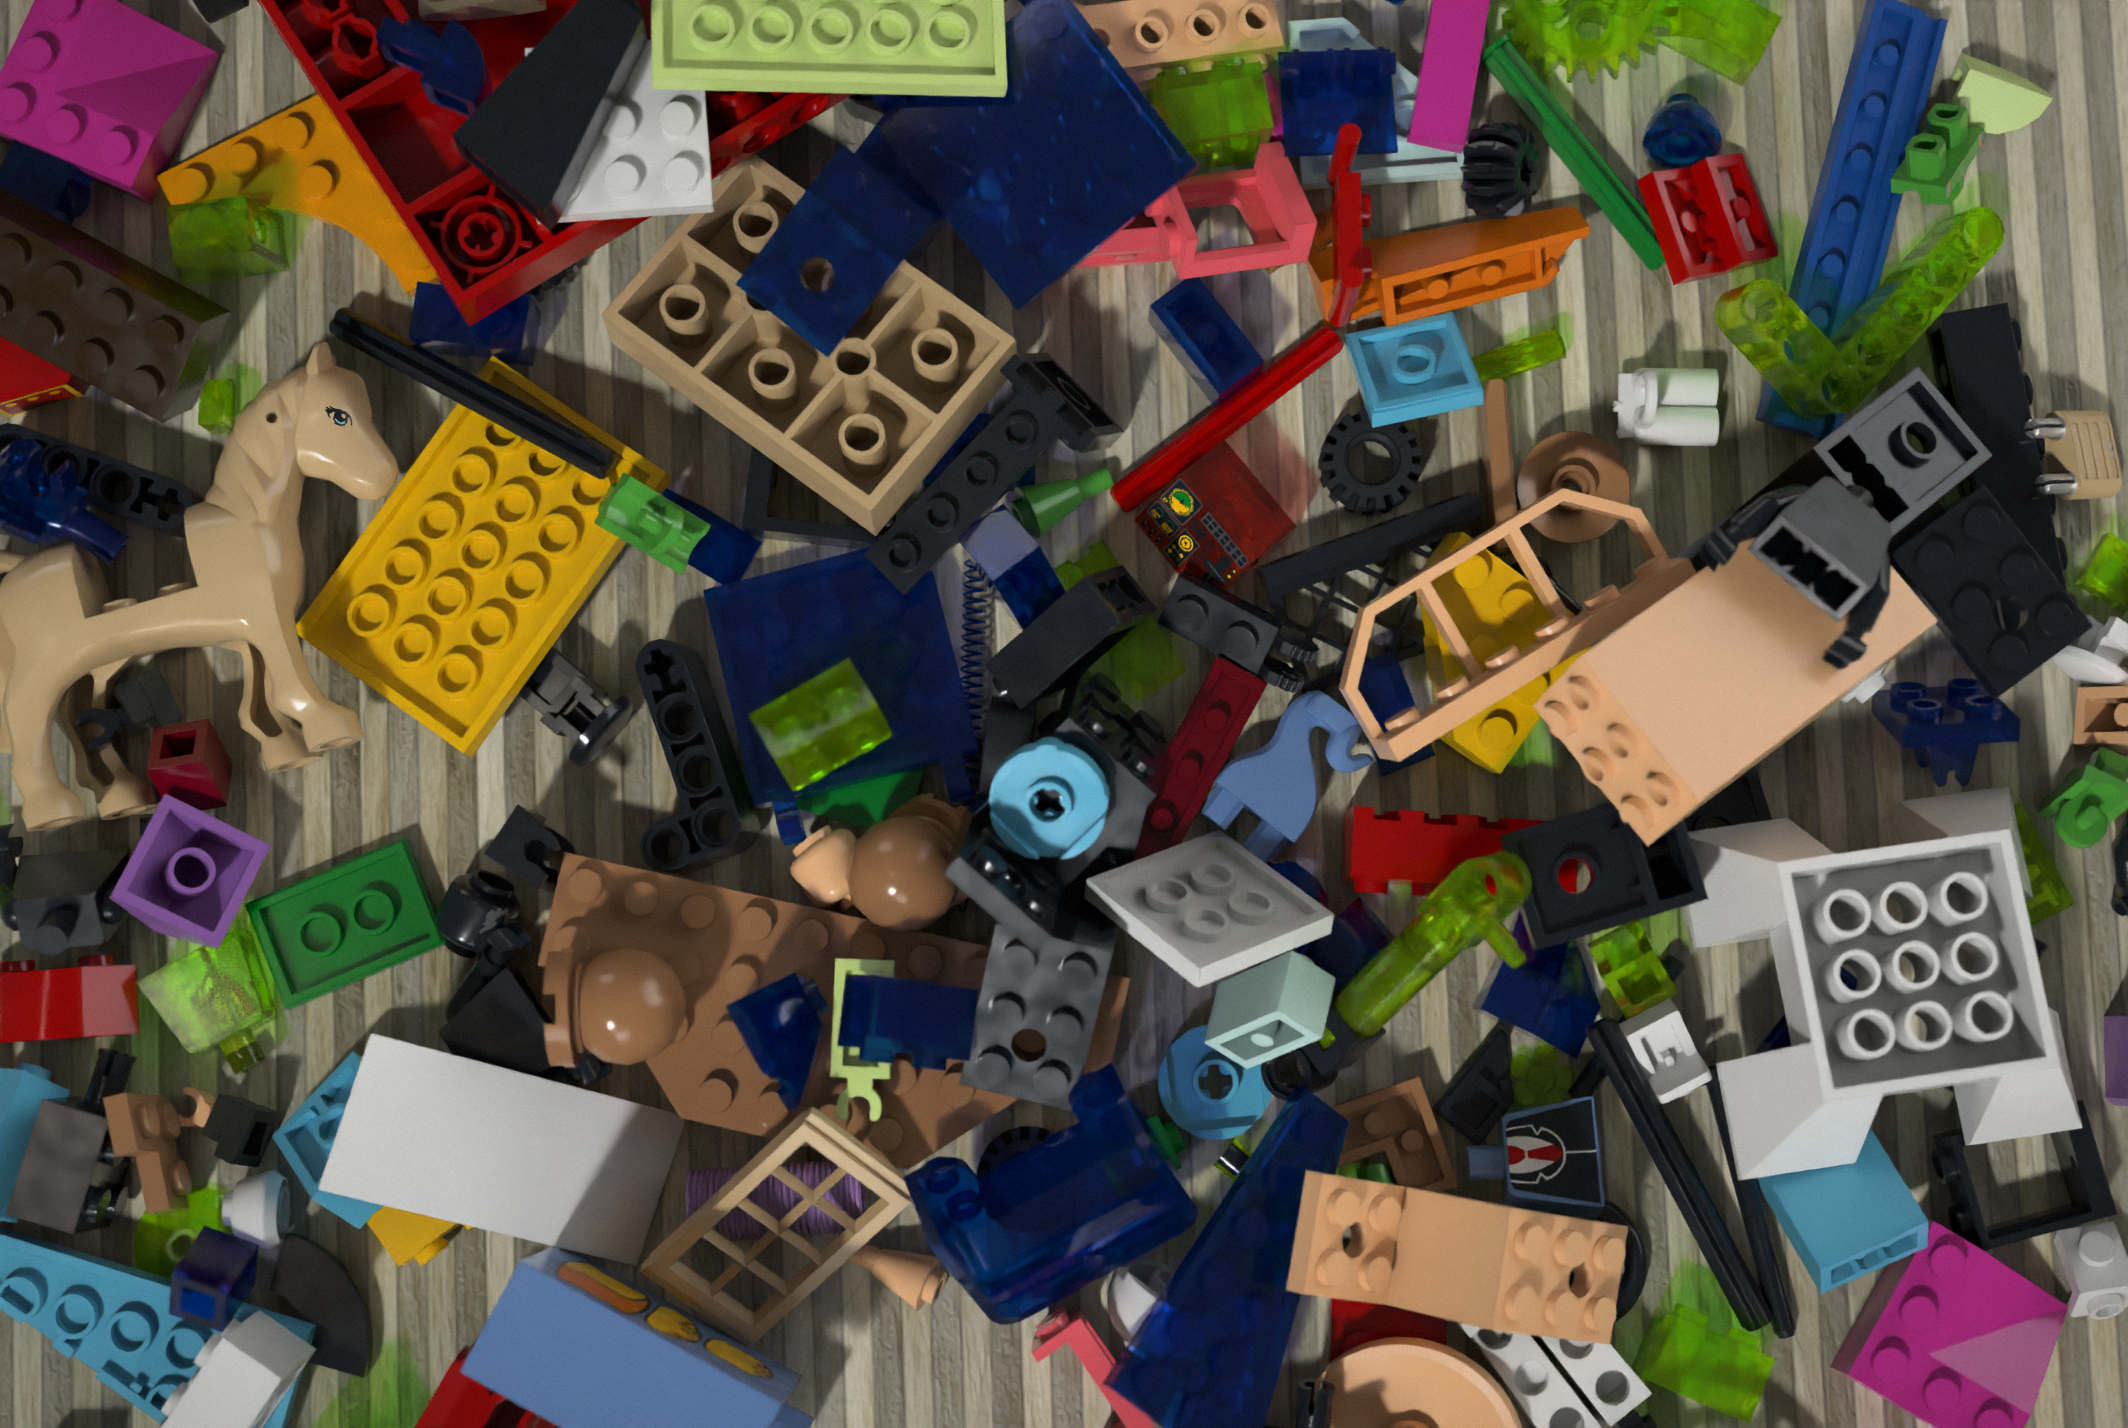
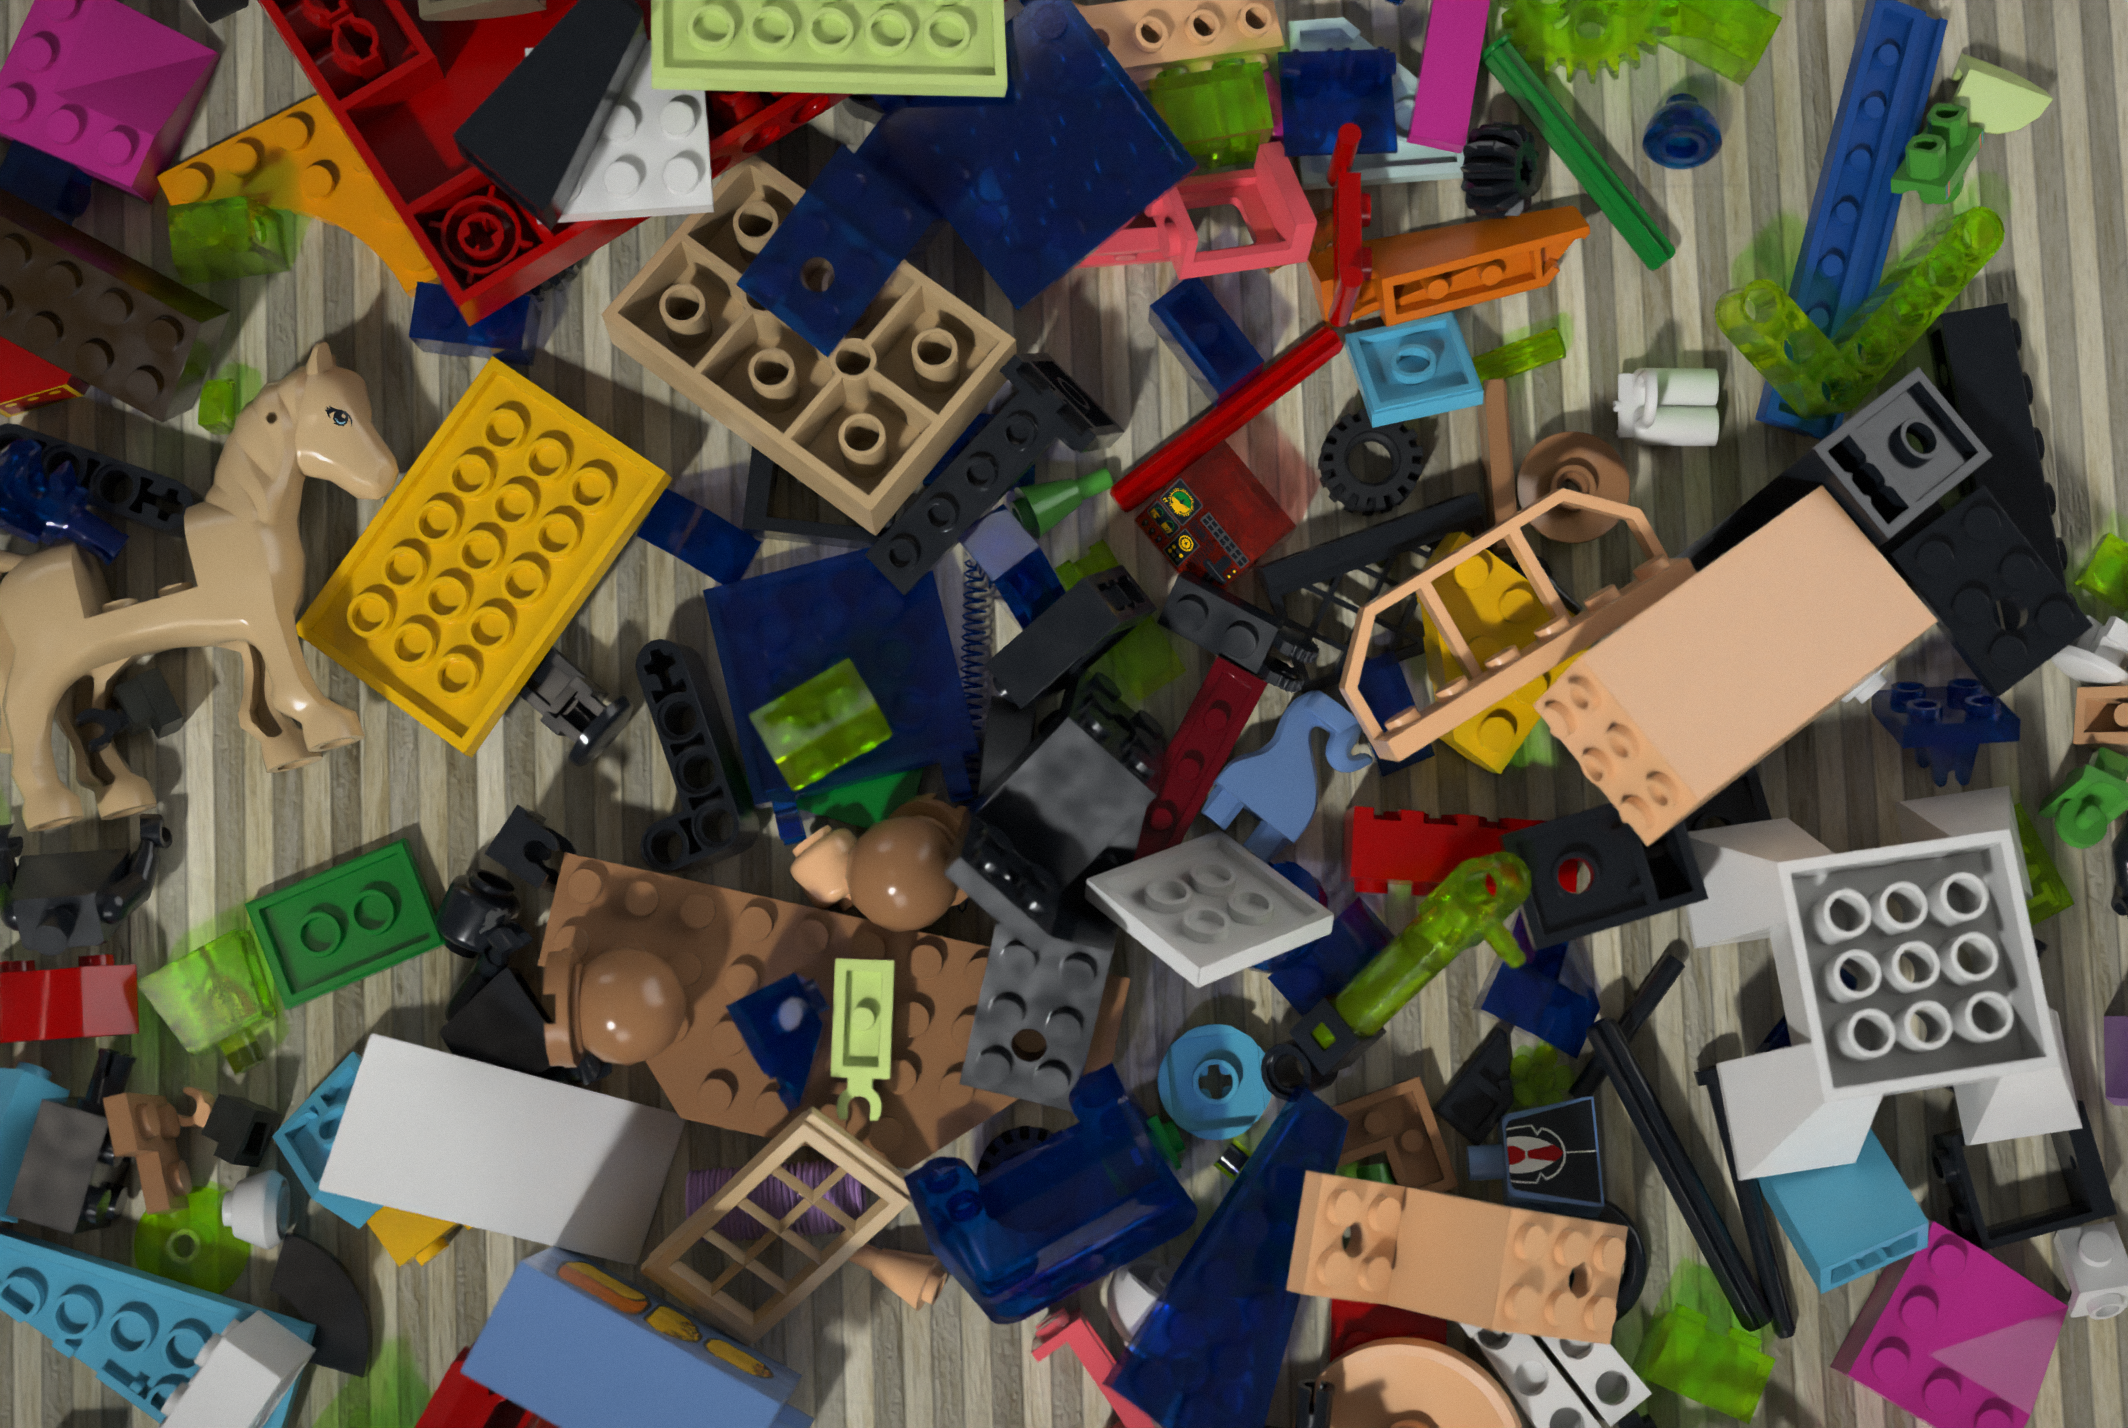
(189, 873): medium lavender slope -> none
(190, 764): dark red brick -> none
(213, 1279): clear blue brick -> none
(451, 66): clear blue brick -> none
(473, 393): black axle -> none
(650, 522): bright green hips -> none
(907, 1018): clear blue brick -> none
(1048, 766): medium azure plate -> none
(1270, 1009): light aqua brick -> none
(1632, 968): clear neon green brick -> none
(1665, 1051): white bracket -> none
(1707, 218): red slope -> none
(1823, 546): black torso -> none
(2078, 454): tan piece -> none

